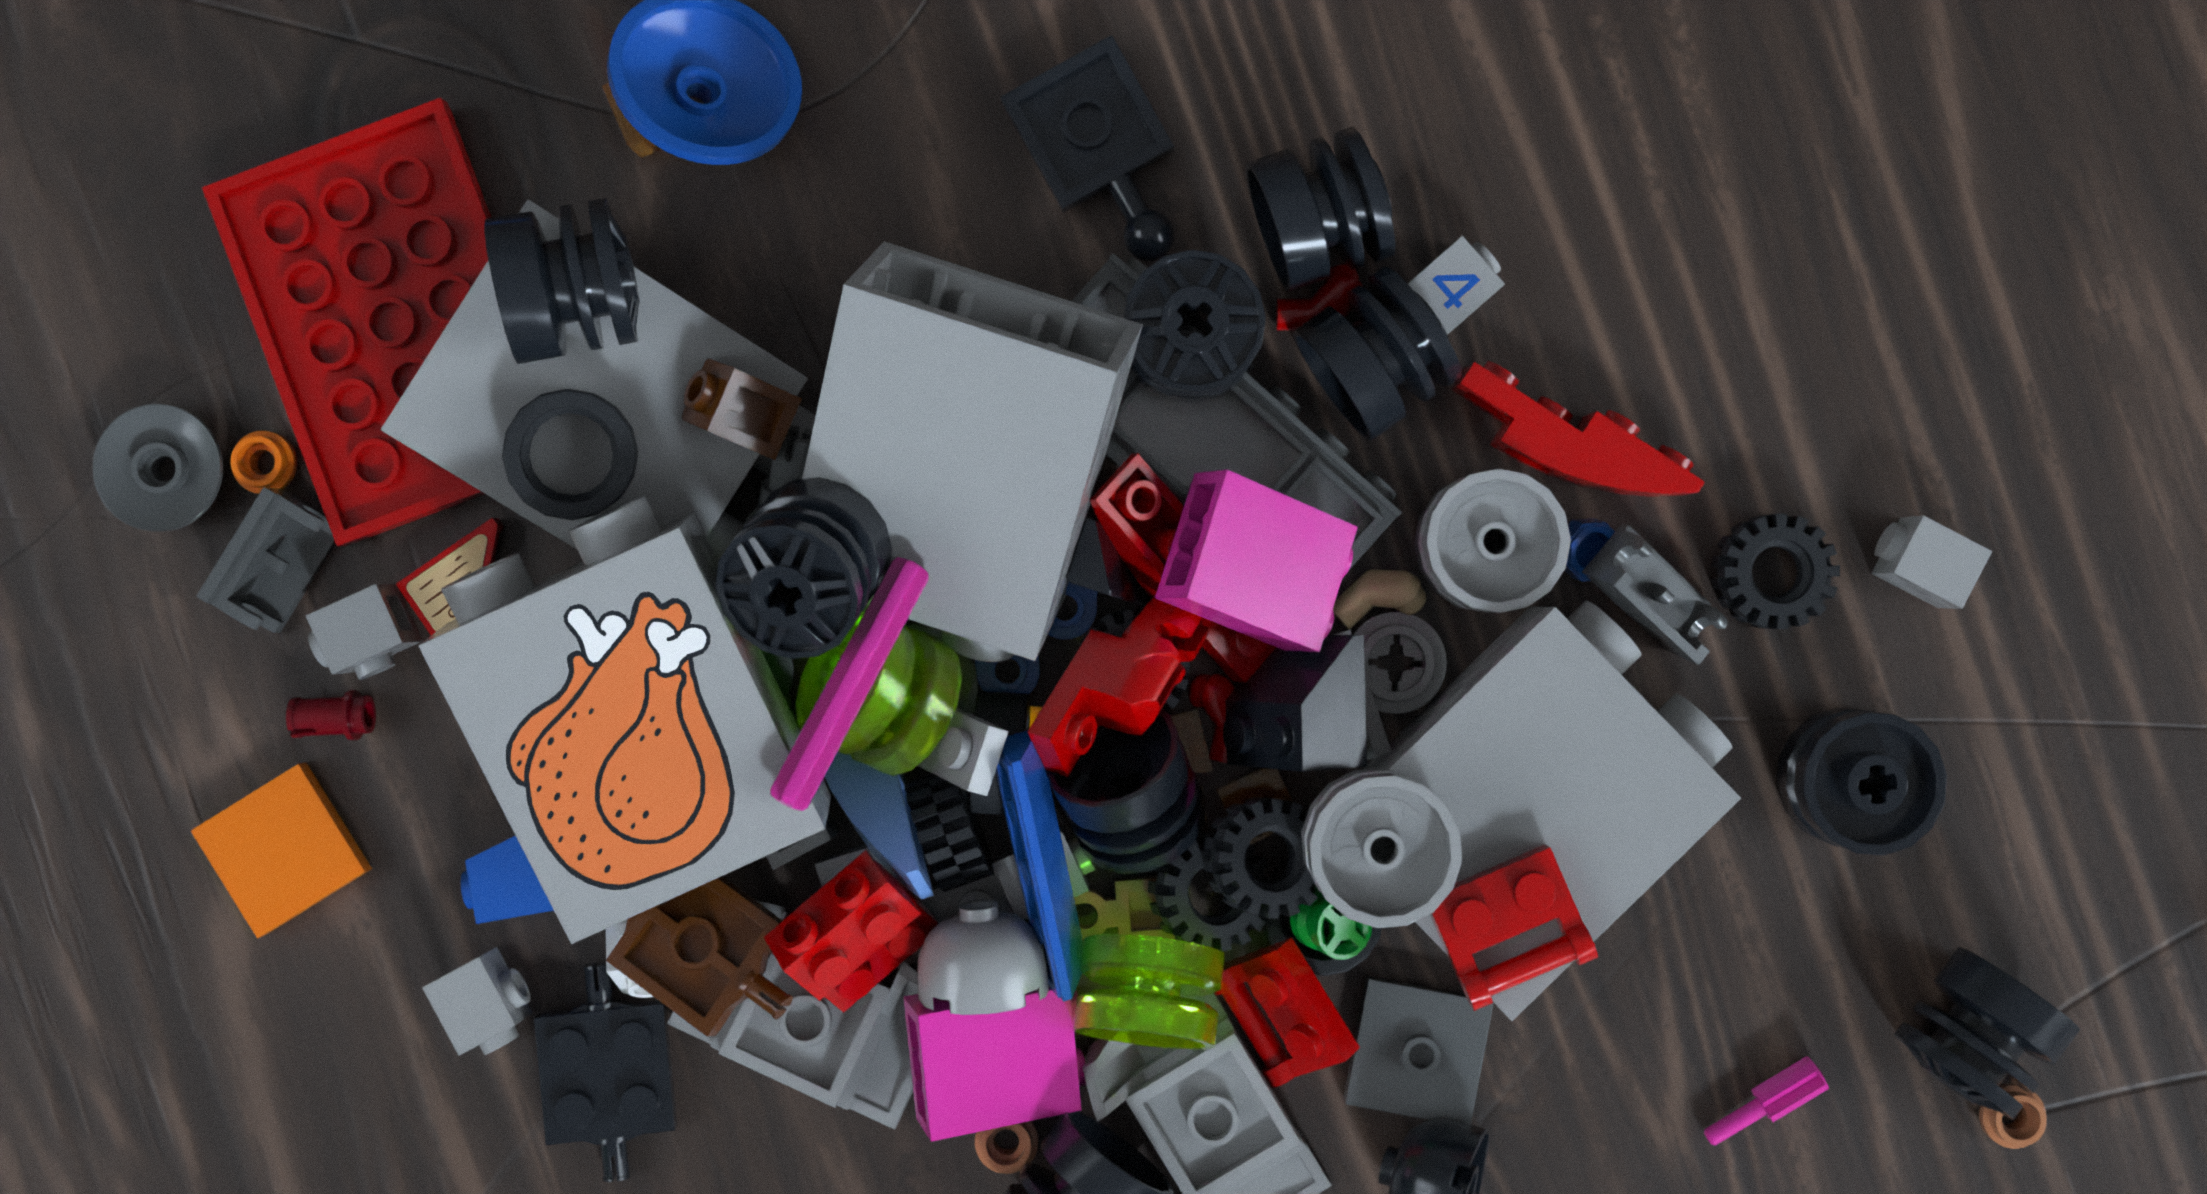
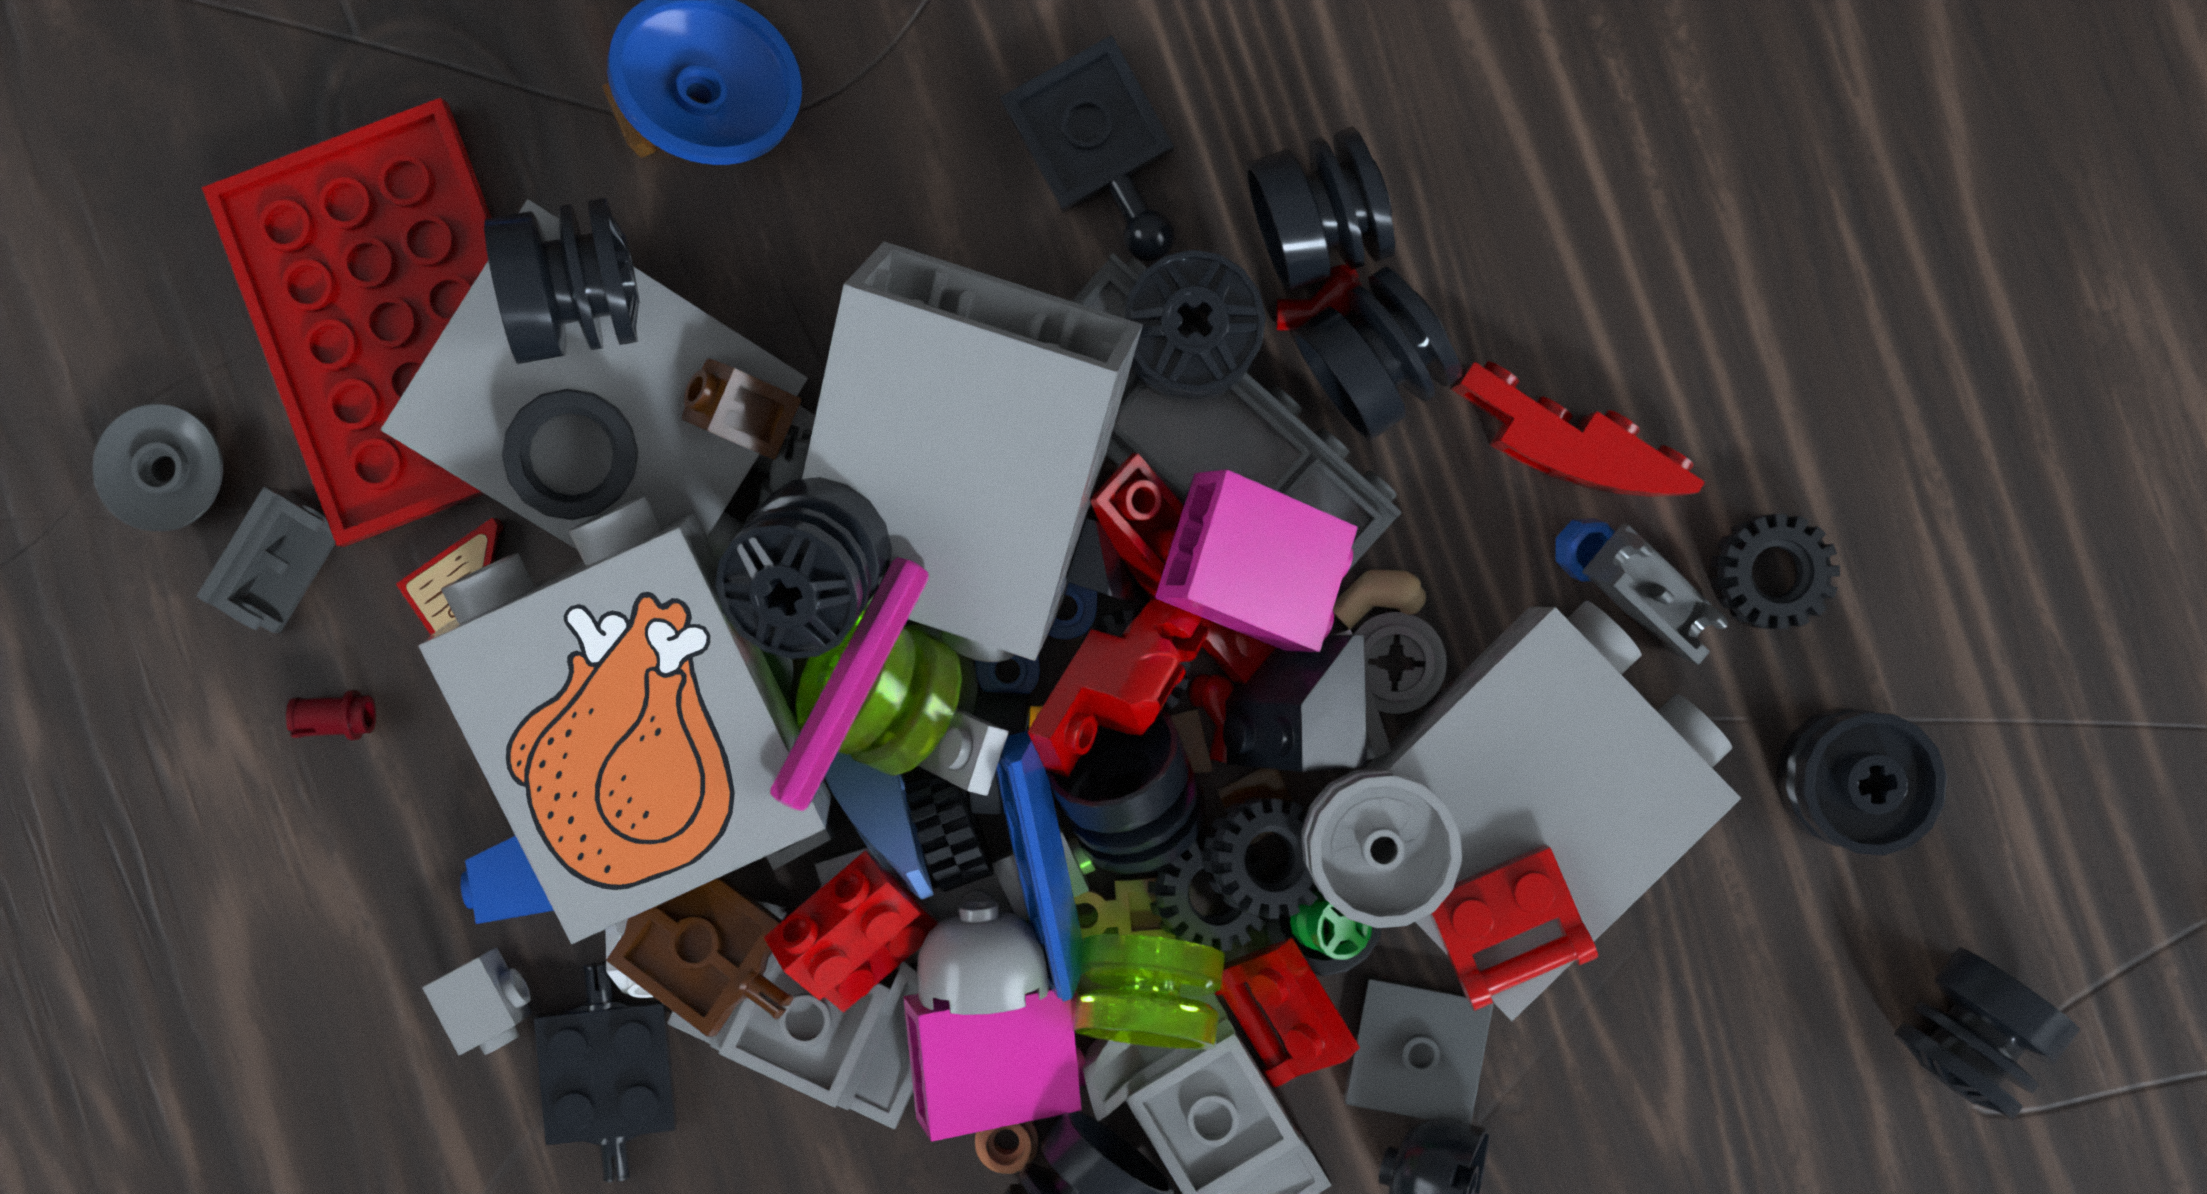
(246, 456): orange plate -> none
(281, 849): orange tile -> none
(362, 631): light grey brick -> none
(1458, 282): light grey brick -> none
(1531, 536): light grey wheel -> none
(1772, 1099): dark pink axle -> none
(1930, 561): light grey brick -> none
(2025, 1129): nougat plate -> none

